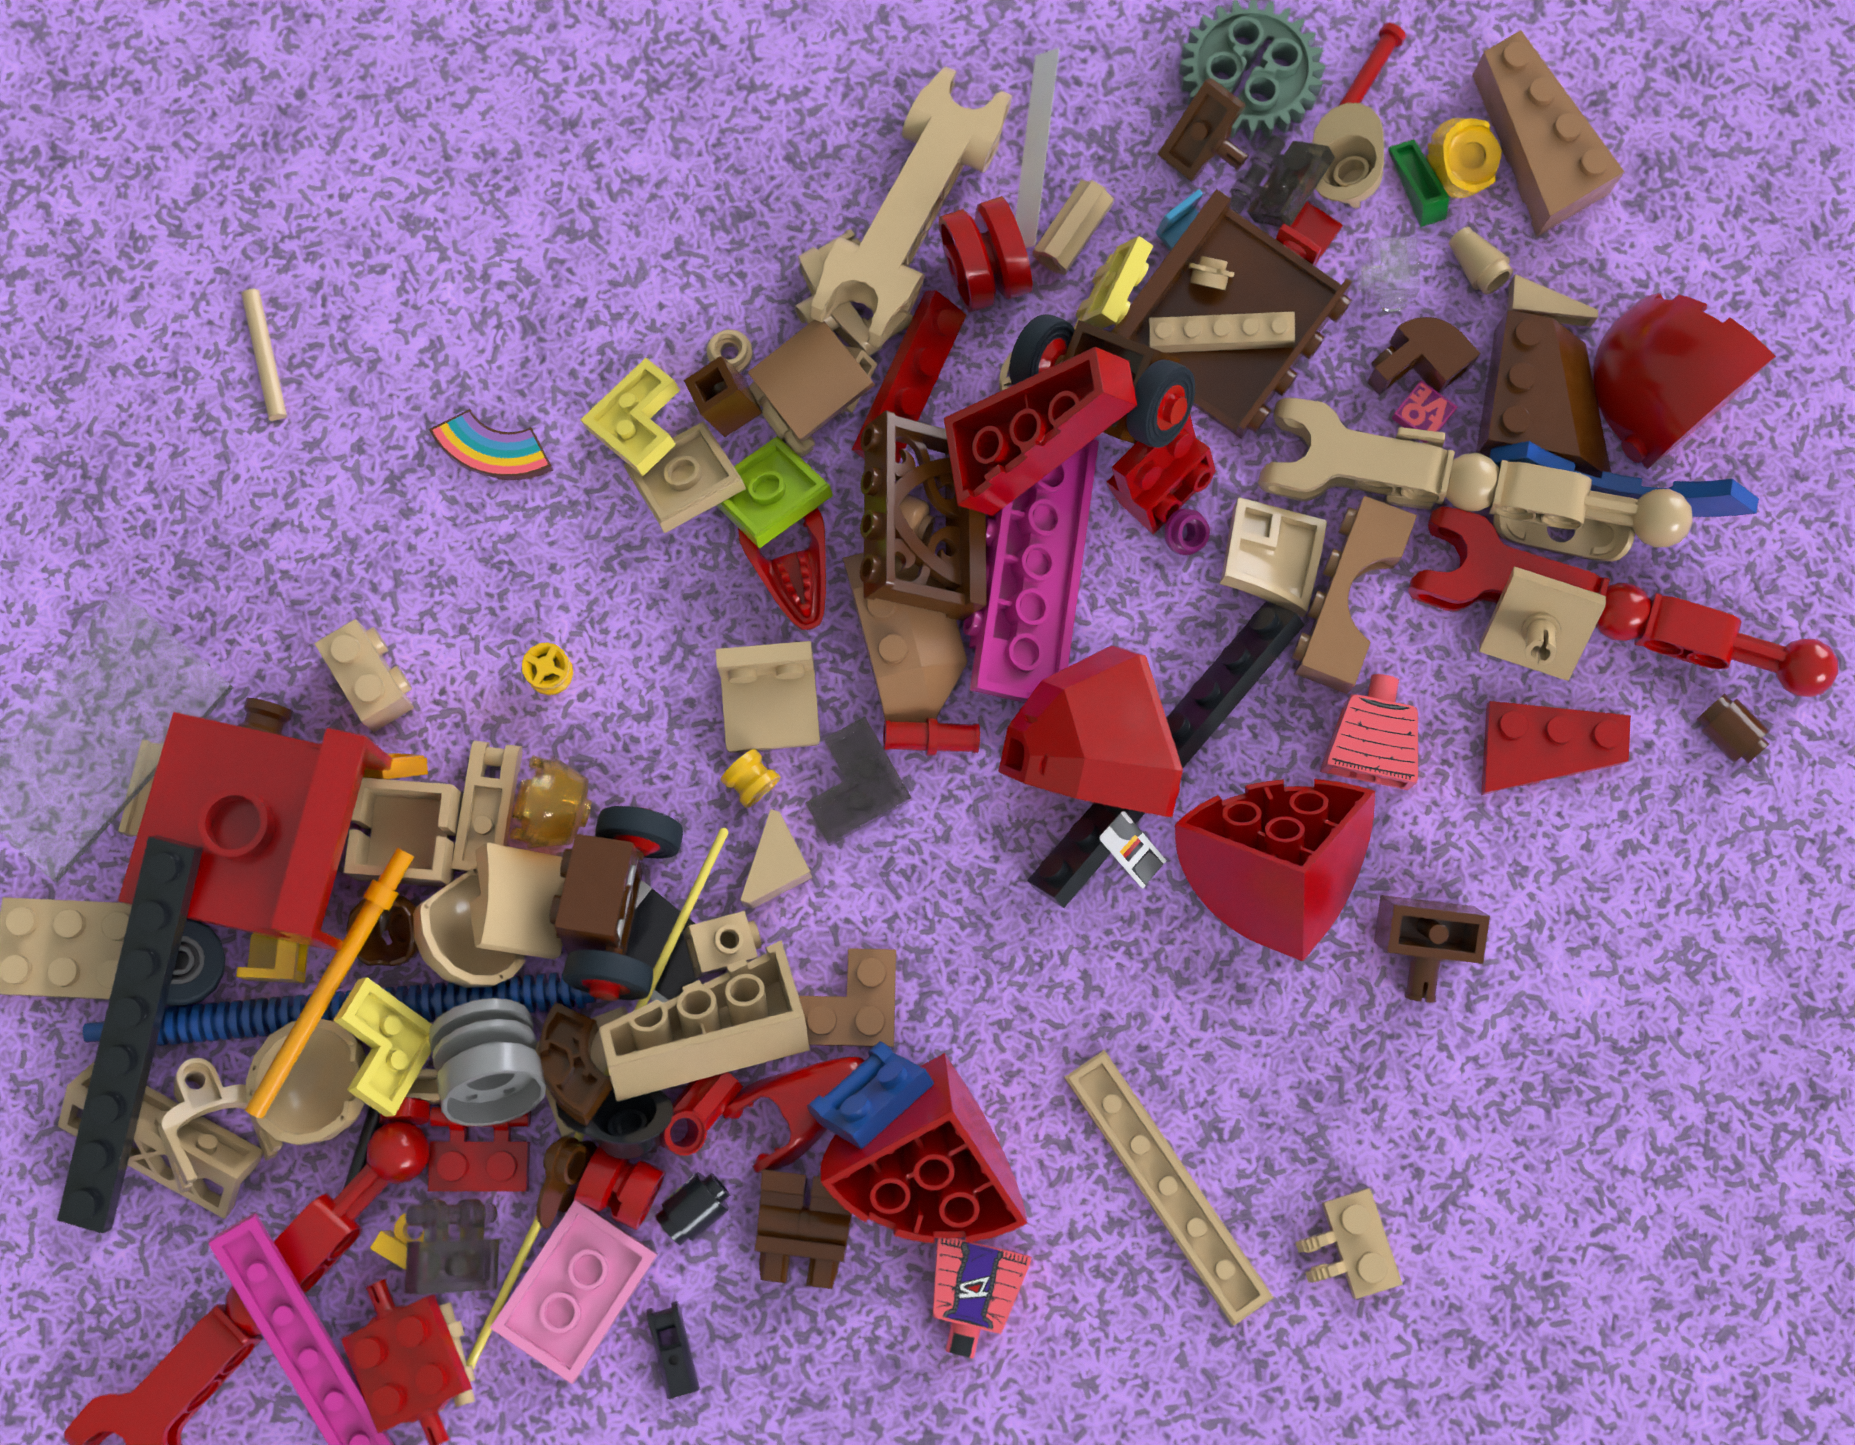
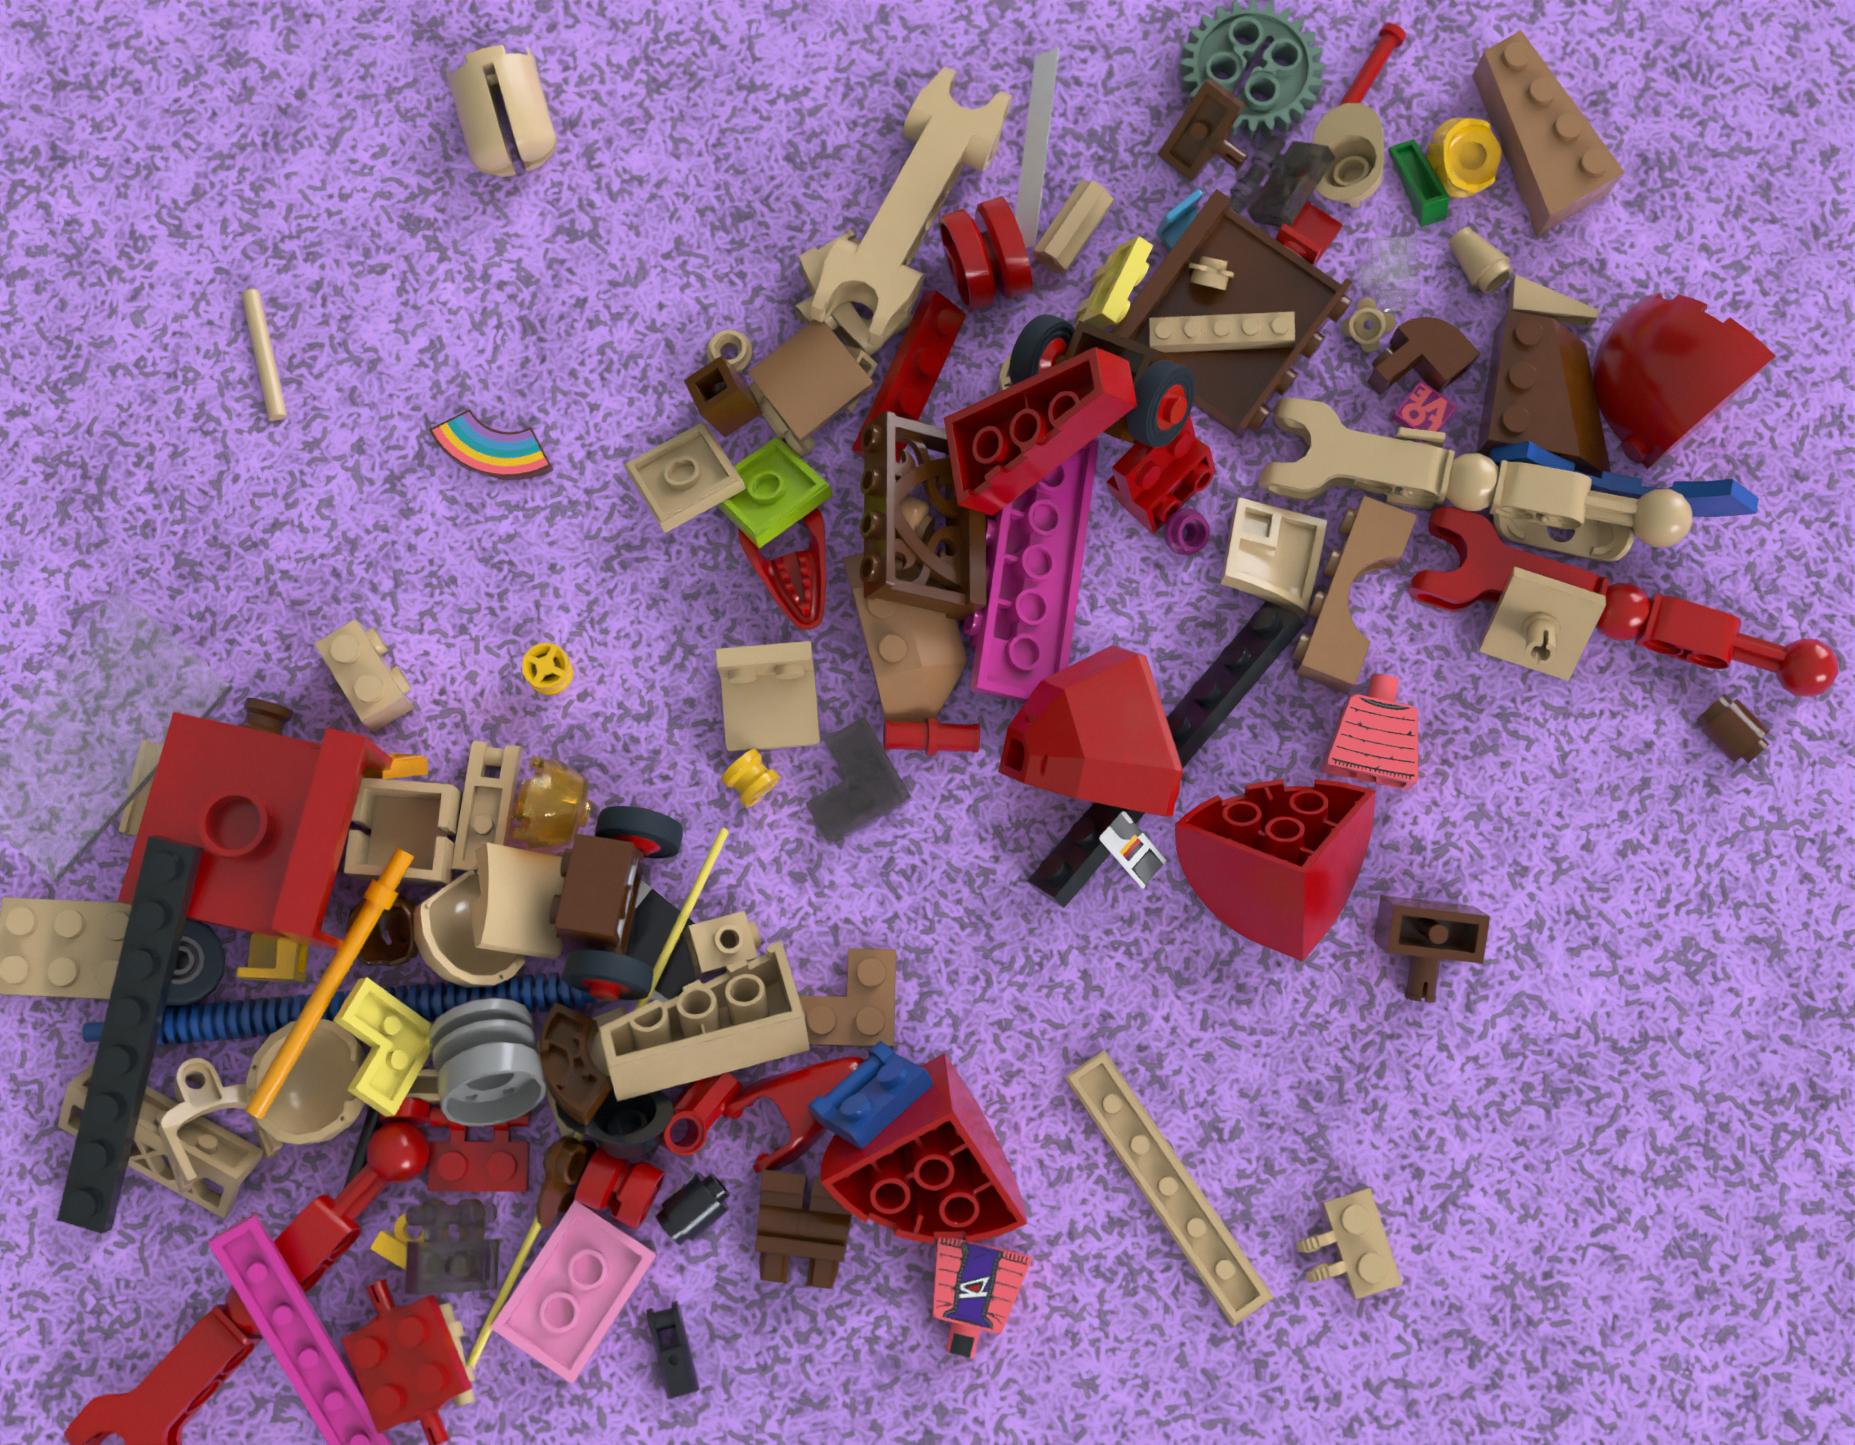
(473, 92): none -> tan cylinder
(625, 416): light yellow plate -> none
(776, 864): tan slope -> none
(1365, 312): none -> tan plate
(1547, 743): red wing -> none

